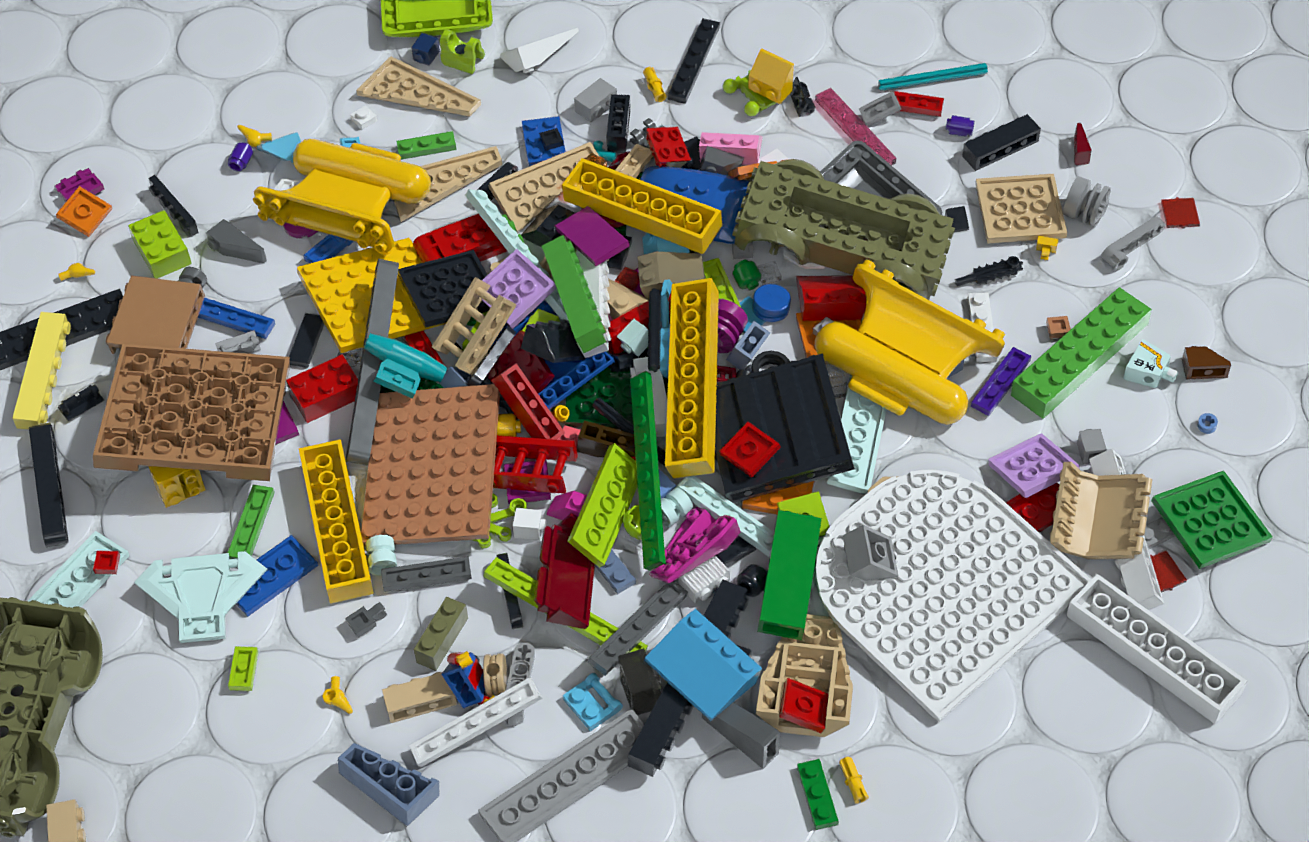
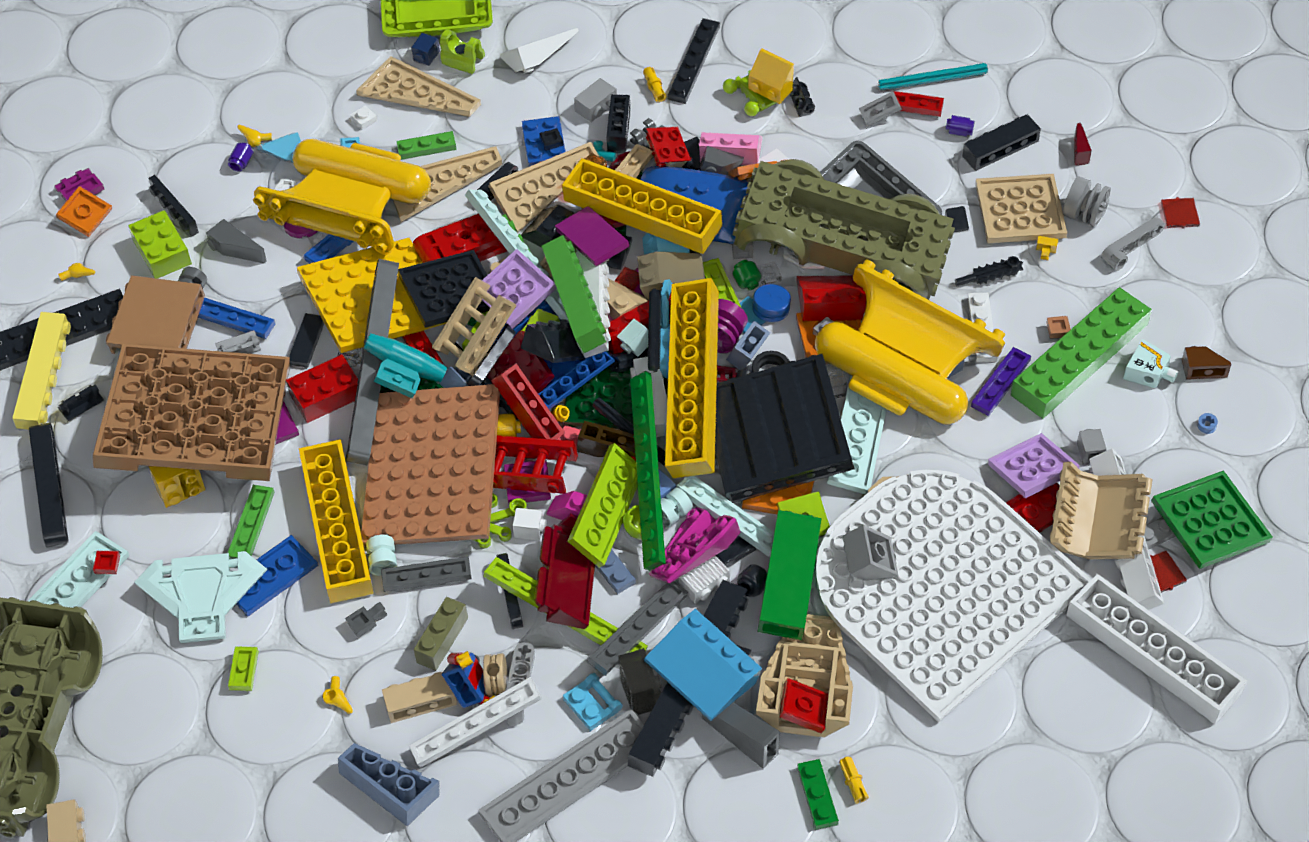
(749, 449): red plate -> none
(851, 123): clear pink plate -> none

